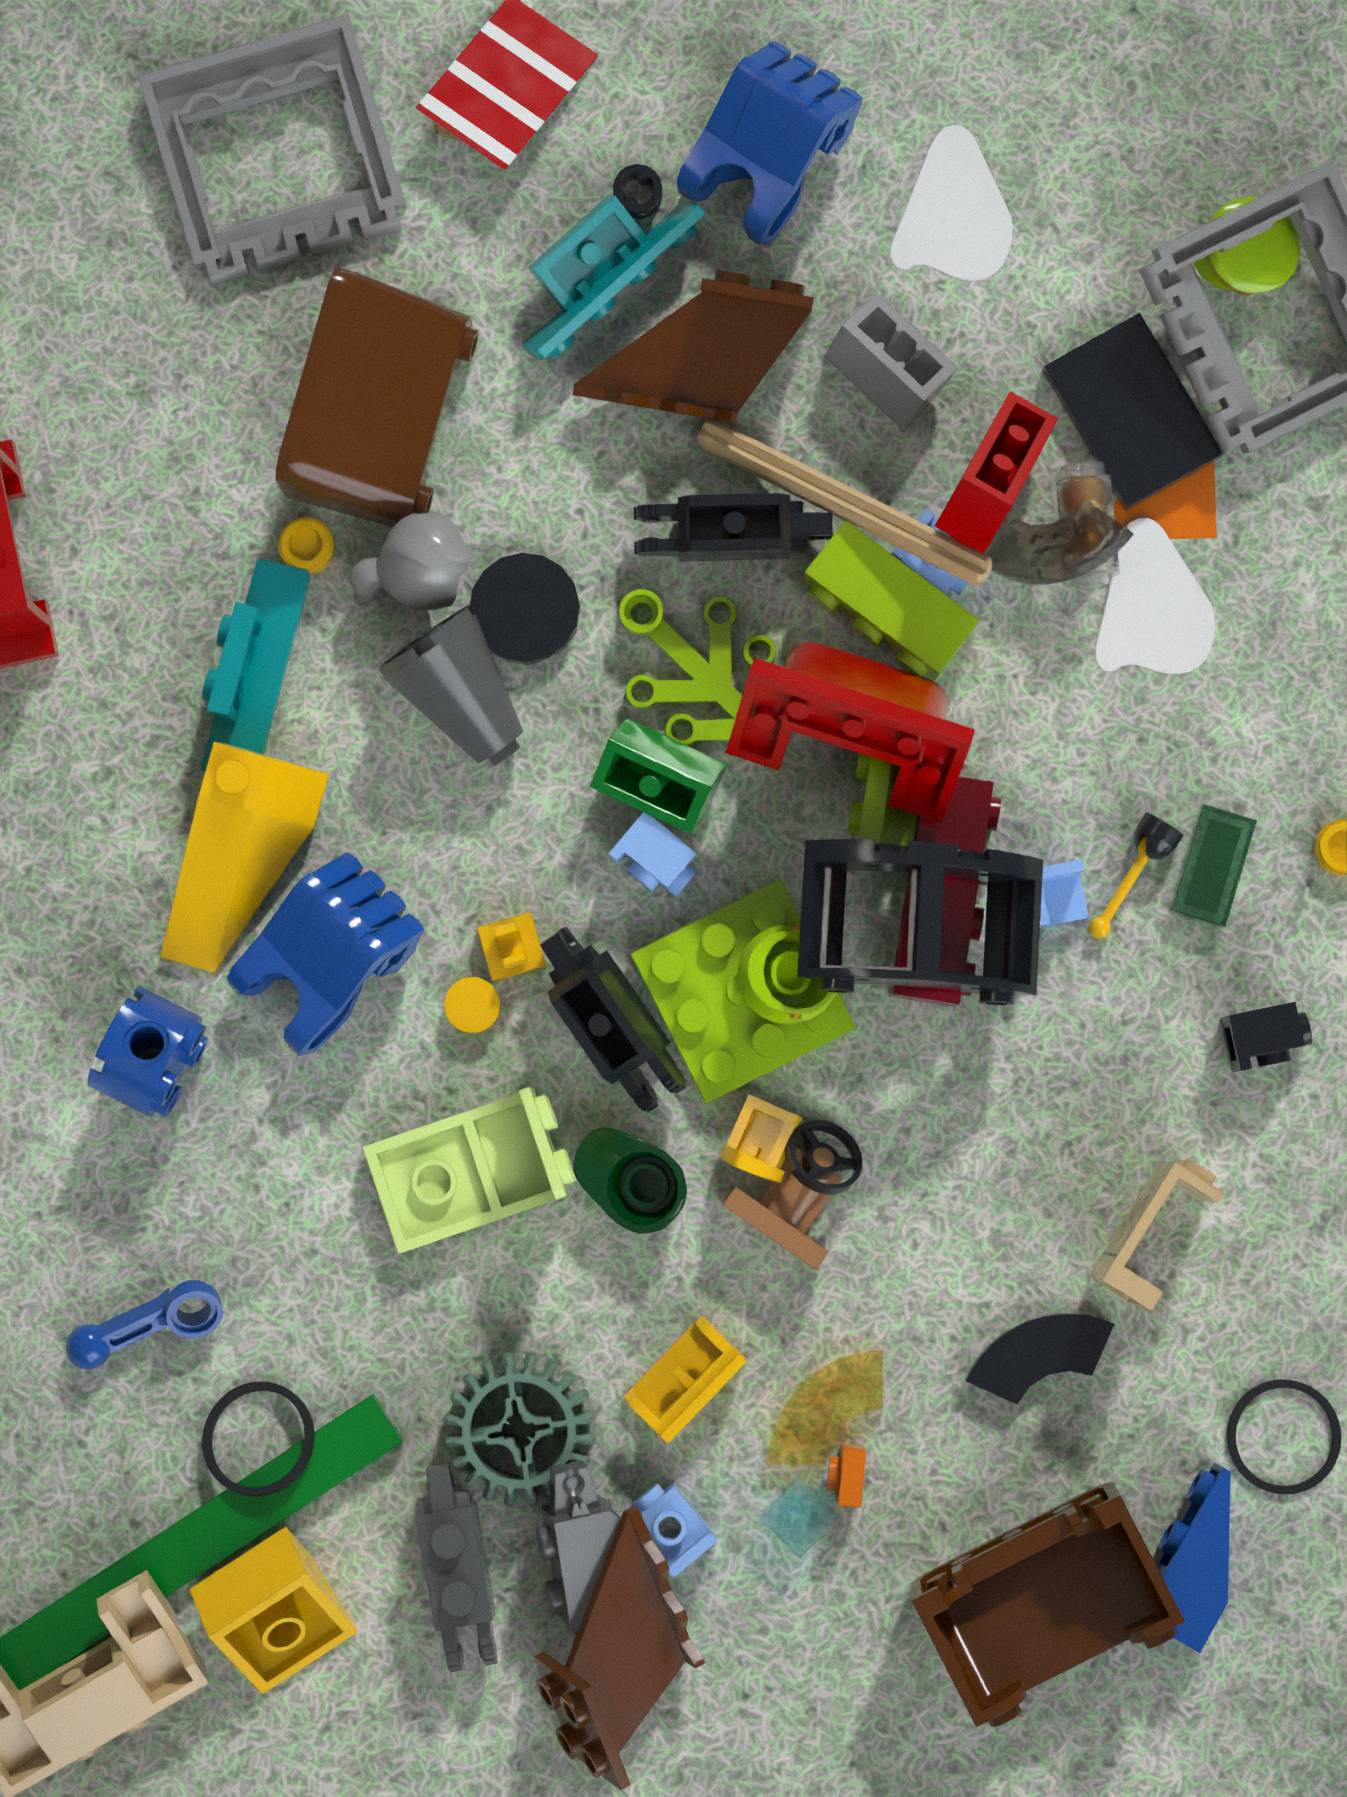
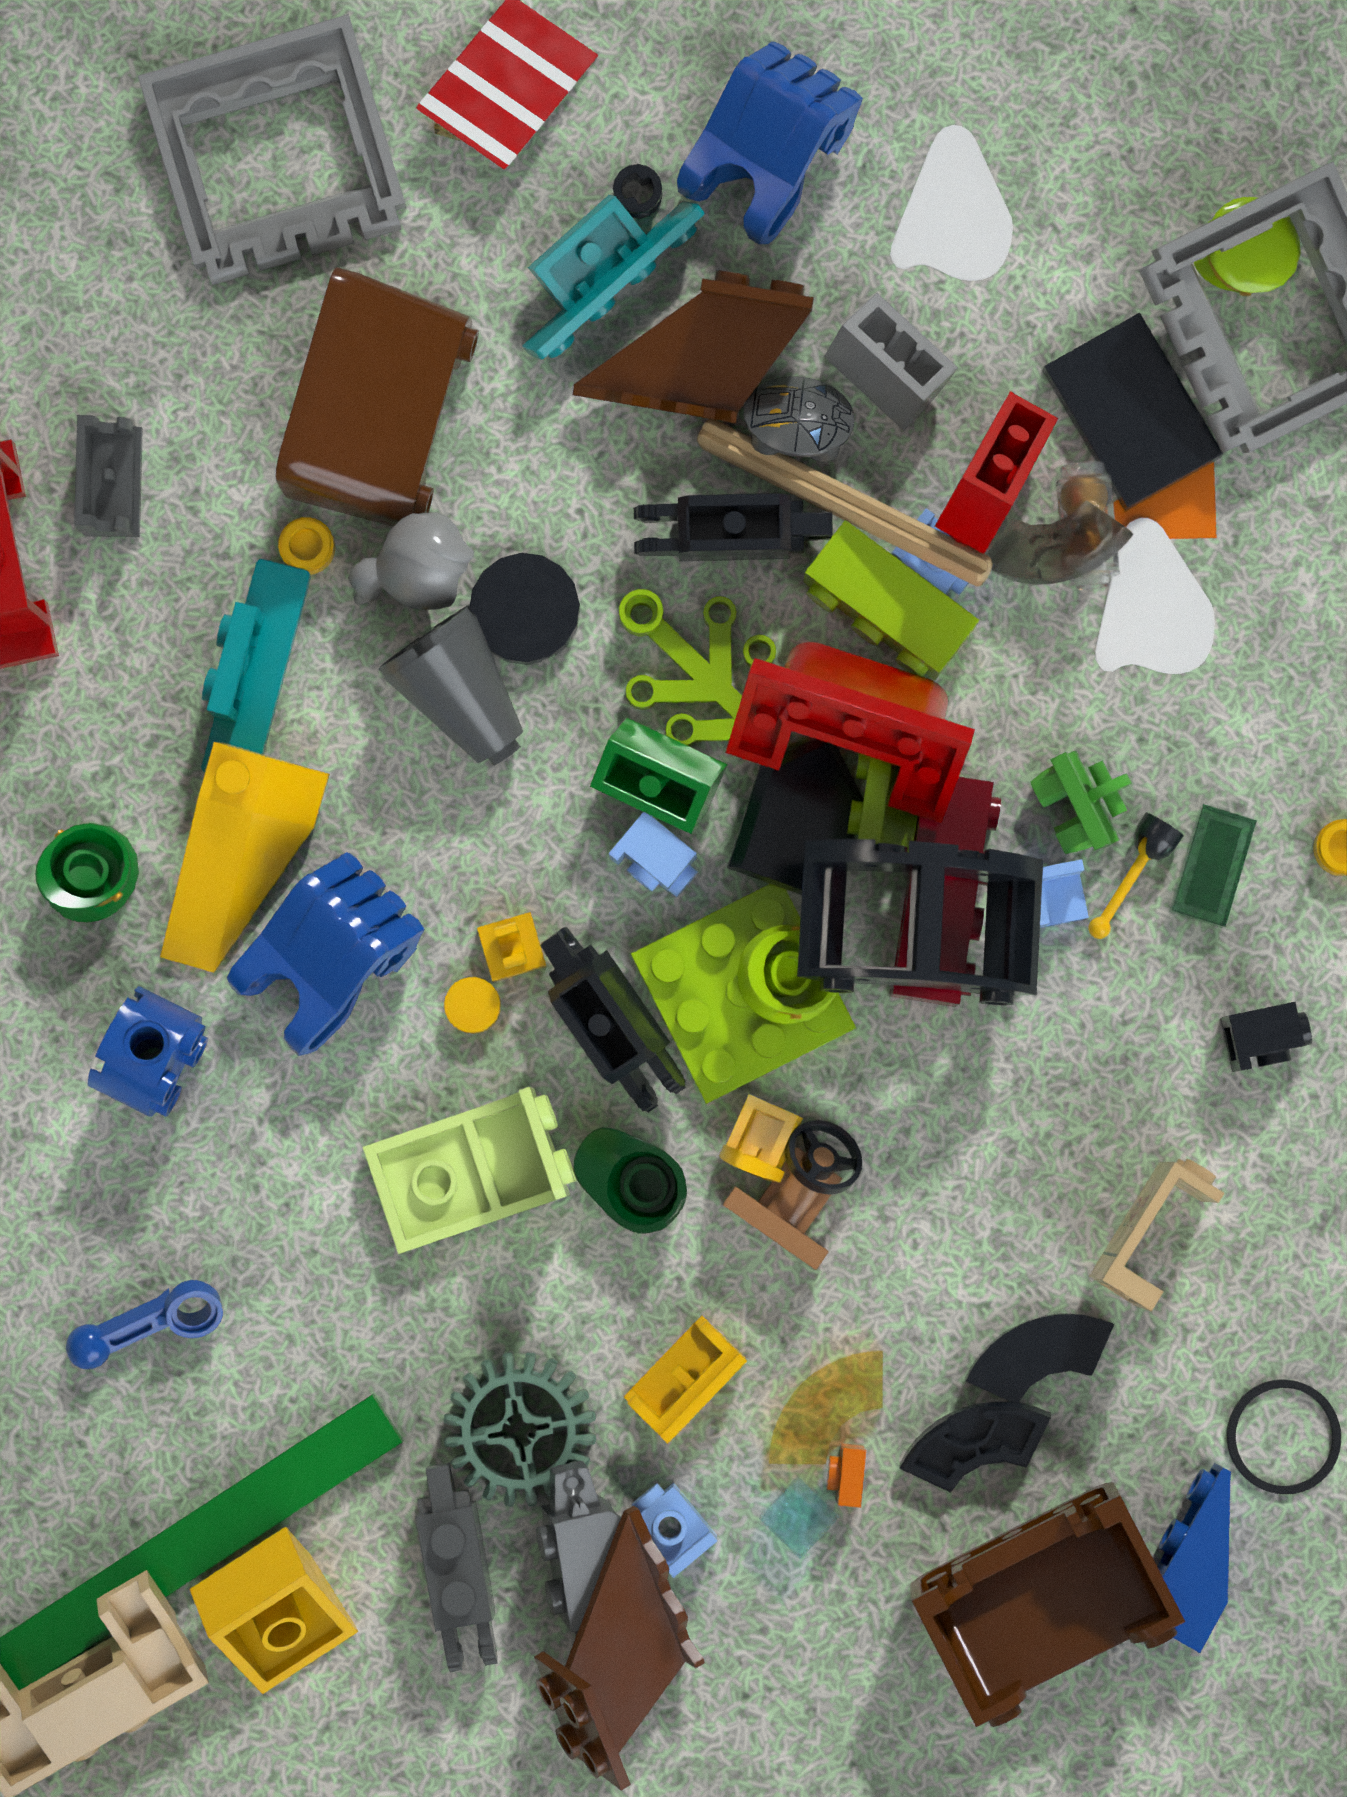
(87, 872): none -> green piece
(108, 477): none -> dark grey hinge
(214, 1415): black piece -> none
(790, 805): none -> black tile
(798, 418): none -> dark grey dish
(975, 1438): none -> black tile
(1071, 780): none -> bright green hips

